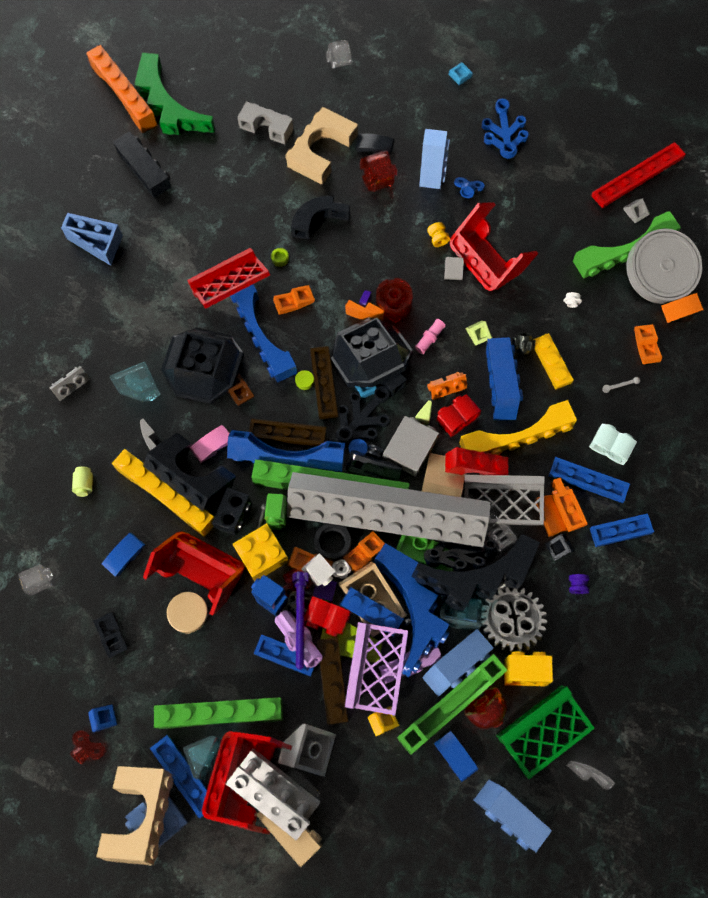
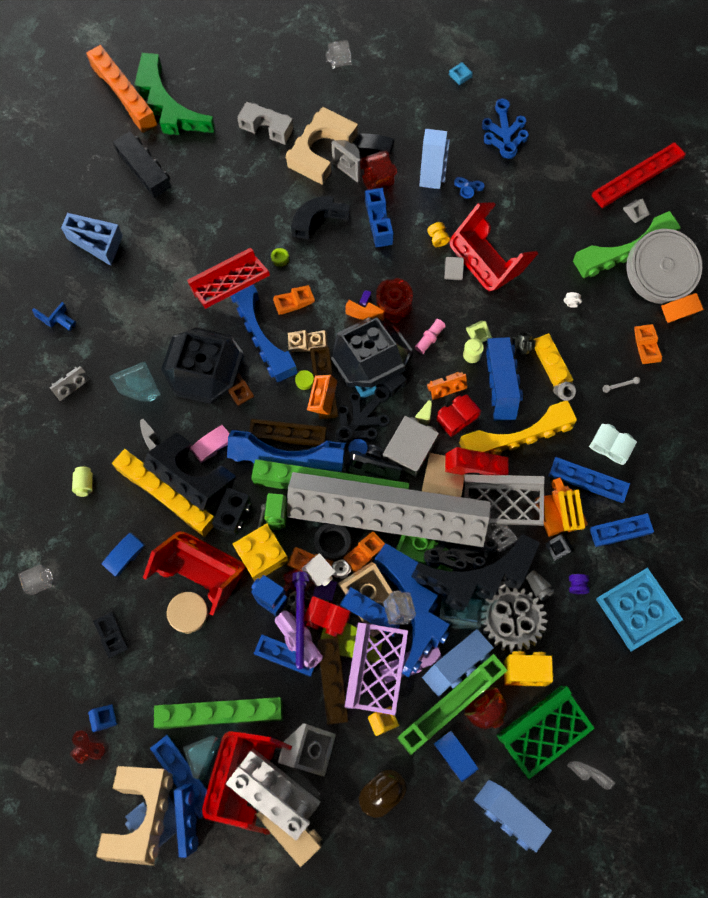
(57, 316): none -> blue bracket
(185, 820): none -> blue plate
(303, 341): none -> tan slope
(322, 394): none -> orange slope
(346, 158): none -> light grey slope
(377, 214): none -> blue arch
(382, 793): none -> dark brown piece
(399, 608): none -> clear brick
(473, 350): none -> yellowish green brick
(540, 587): none -> dark grey cone
(565, 391): none -> light grey cone
(569, 494): none -> yellow tile
(639, 609): none -> dark azure plate

